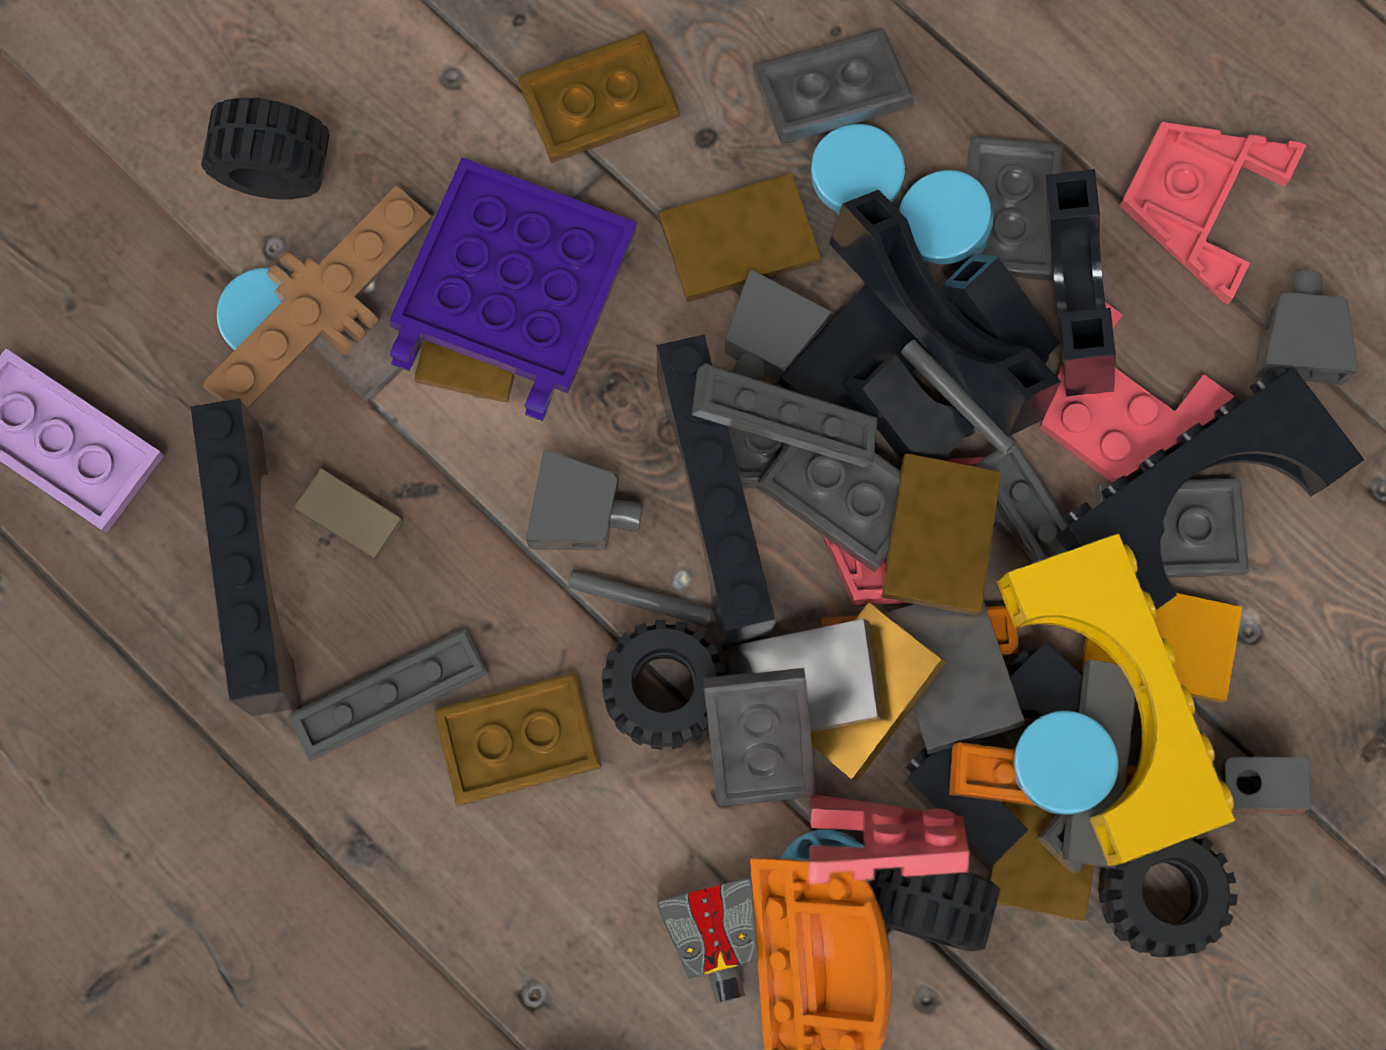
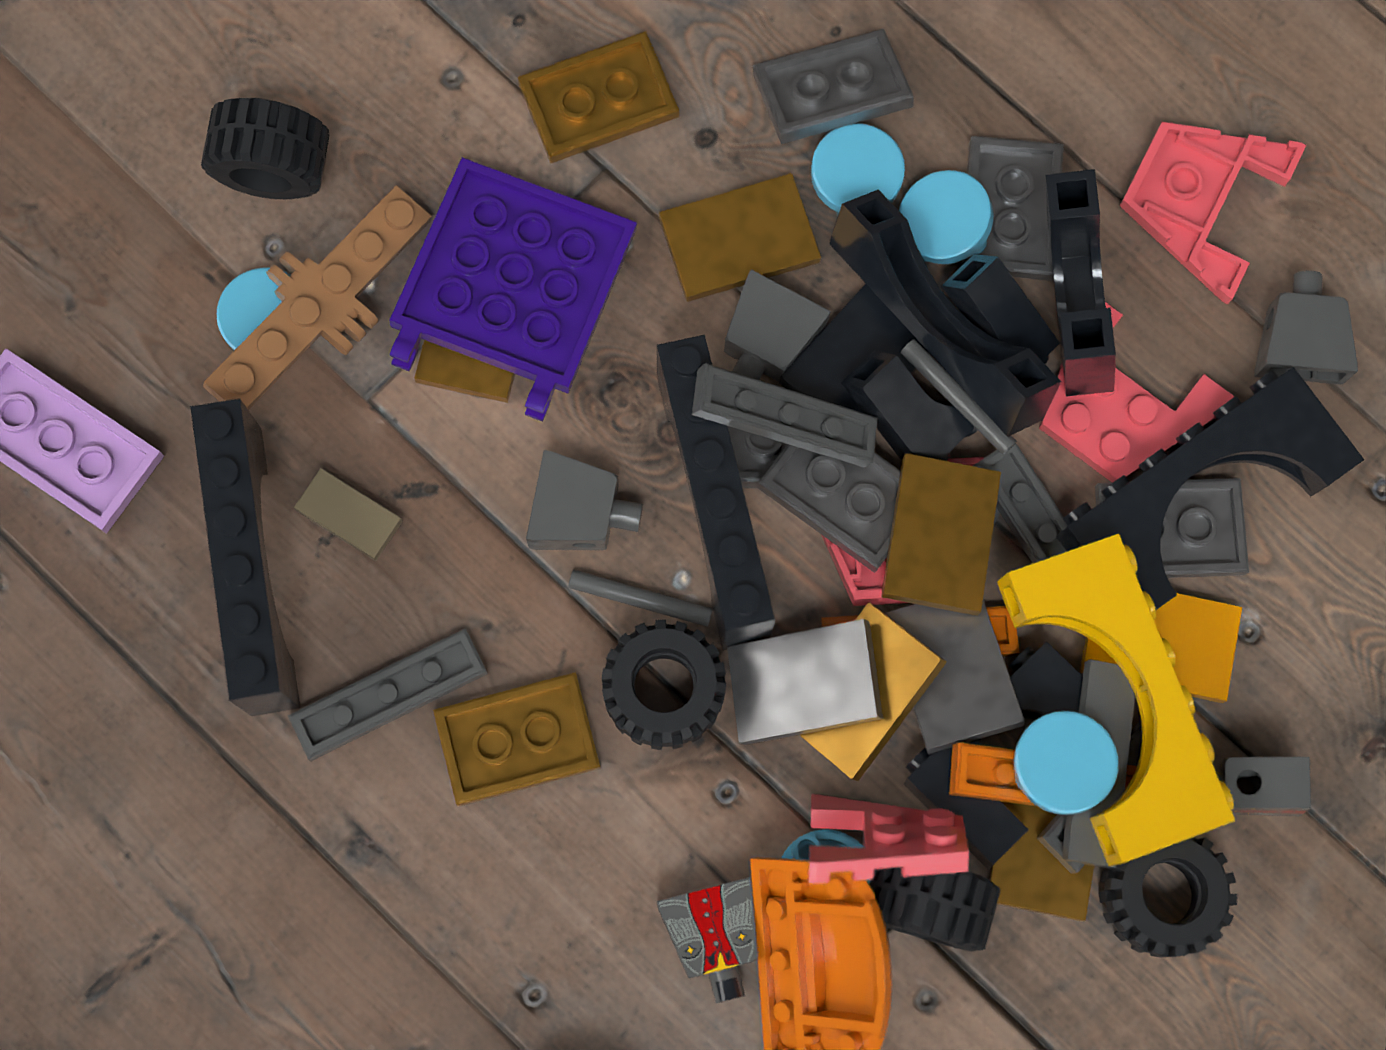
(760, 736): flat silver tile -> none

